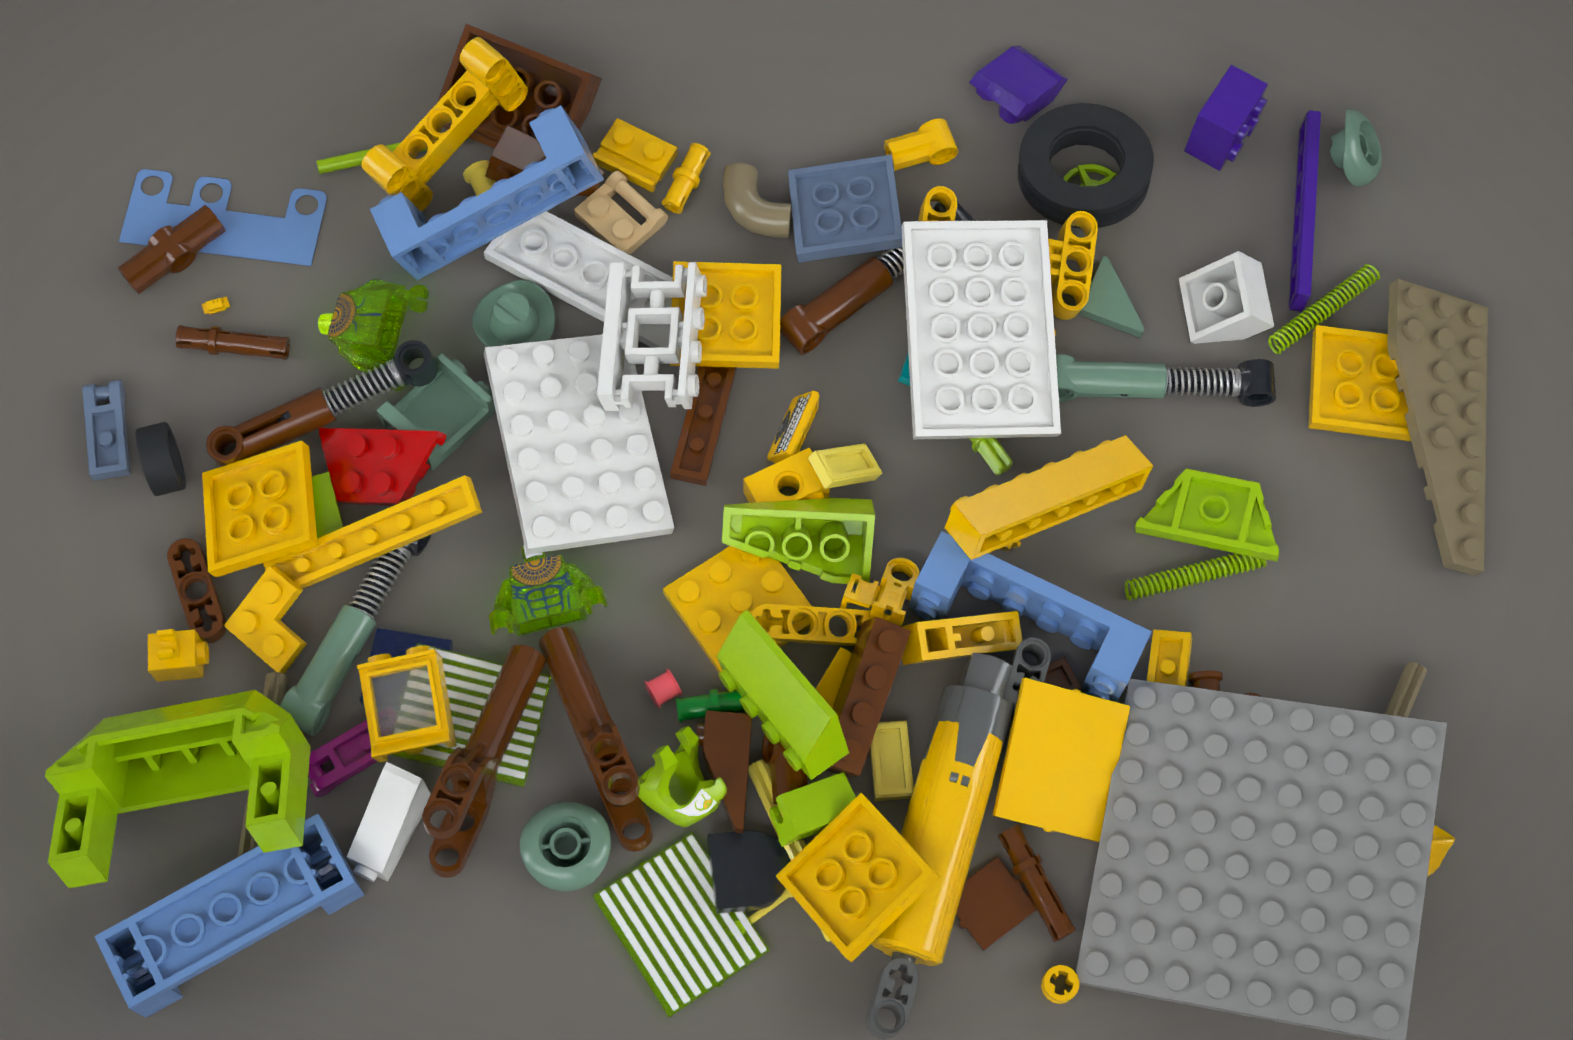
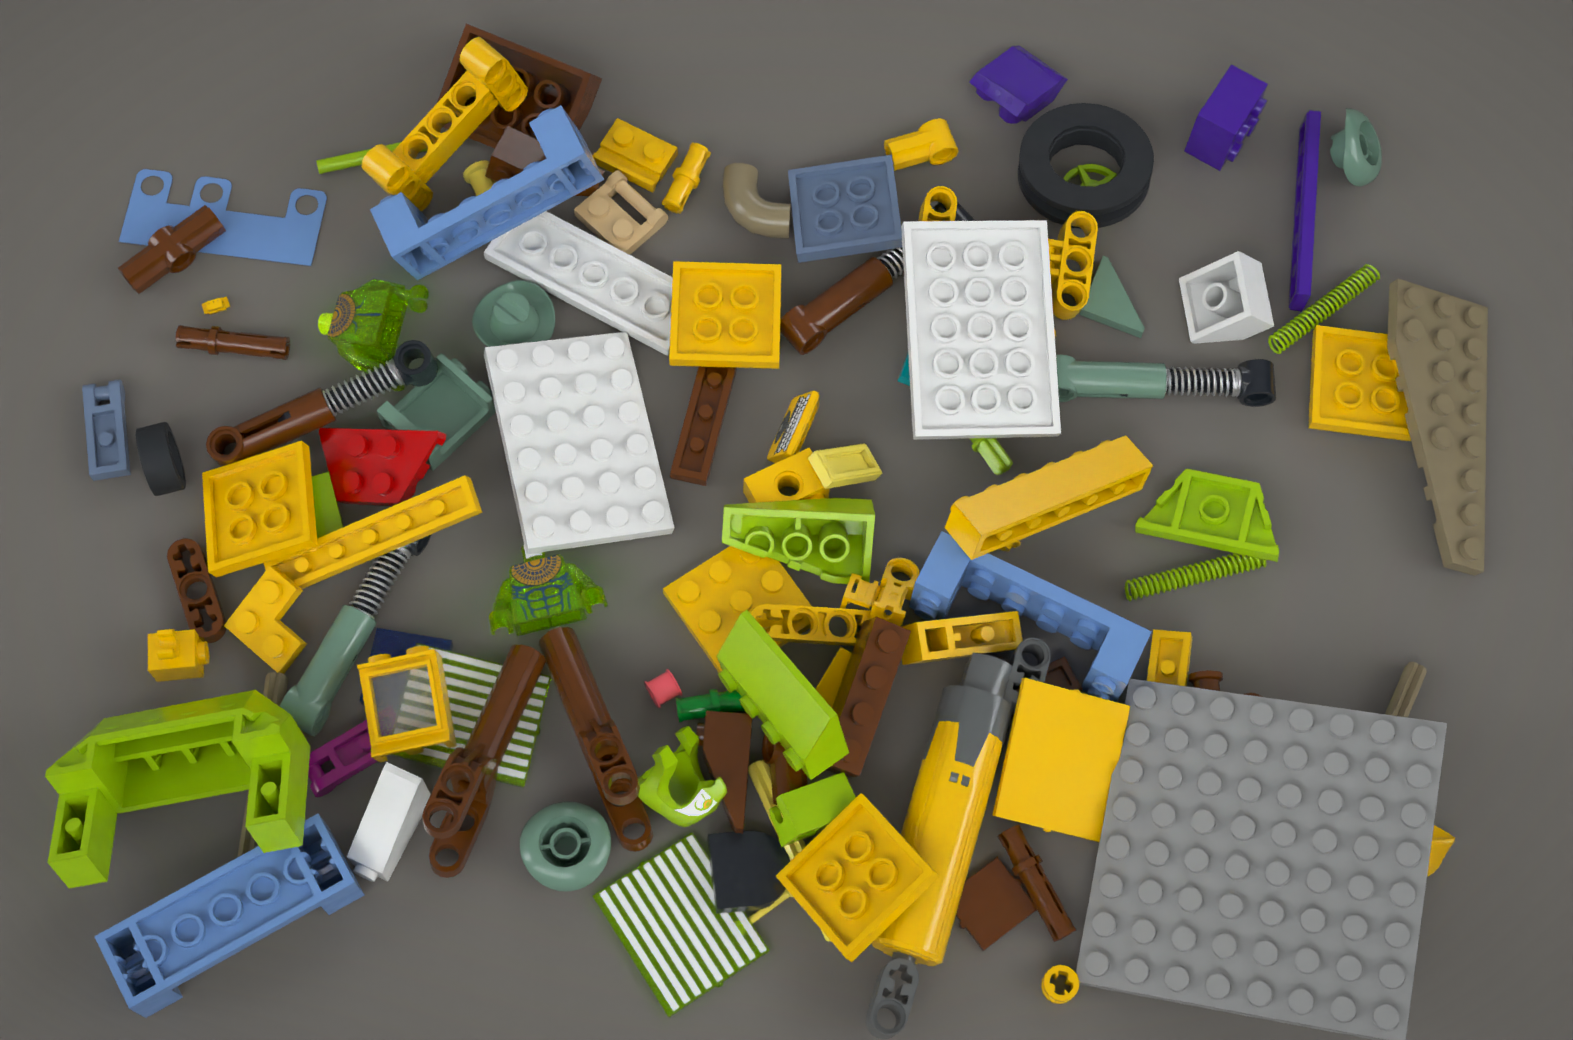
(622, 336): white fence -> none
(891, 762): light yellow tile -> none

